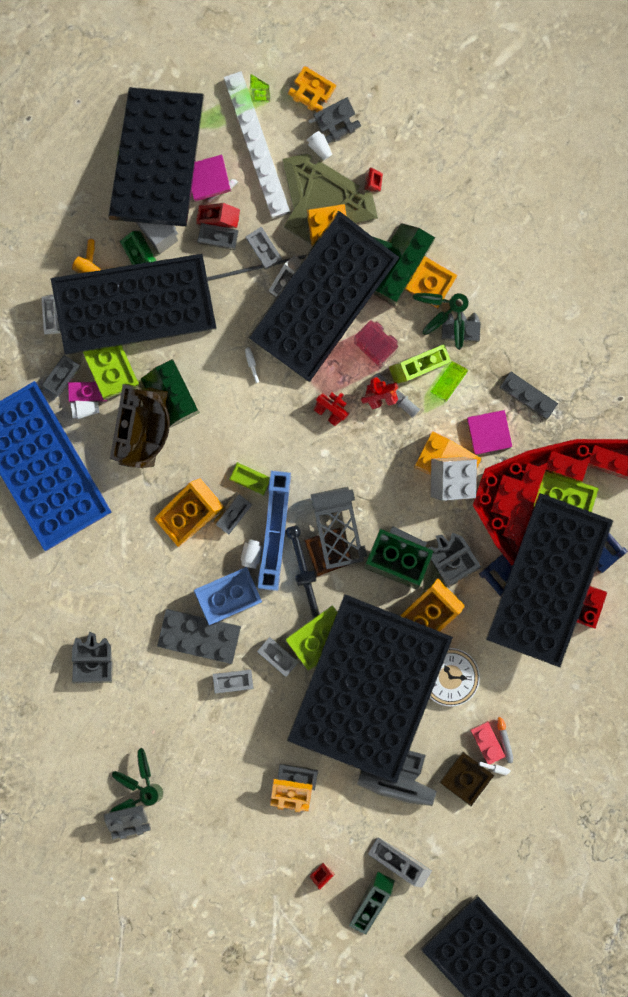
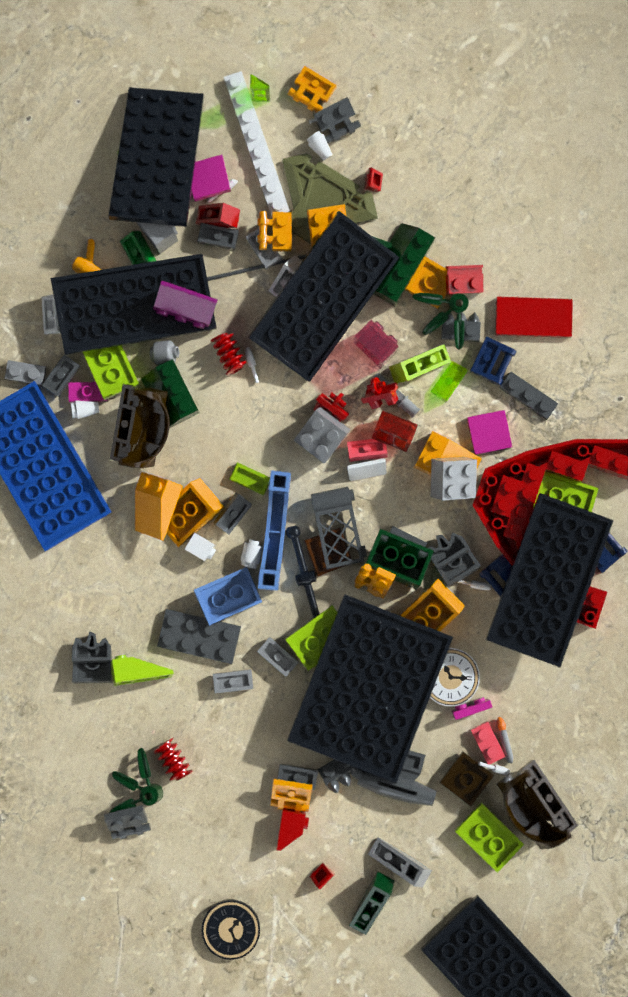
(25, 372): none -> light grey plate
(133, 670): none -> lime slope
(155, 504): none -> light orange slope
(163, 351): none -> light grey head
(172, 760): none -> red piece
(185, 305): none -> magenta slope
(201, 547): none -> white brick
(228, 353): none -> red piece
(231, 929): none -> tile
(281, 231): none -> light orange plate
(291, 827): none -> red slope
(322, 435): none -> light grey brick
(338, 771): none -> dark grey plate
(366, 450): none -> coral plate
(367, 469): none -> white slope
(377, 580): none -> light orange plate
(394, 431): none -> clear red brick
(464, 279): none -> plate
(464, 710): none -> dark pink plate
(476, 584): none -> white piece
(487, 357): none -> dark blue plate
(489, 837): none -> lime plate
(534, 317): none -> red tile
(534, 805): none -> dark brown piece

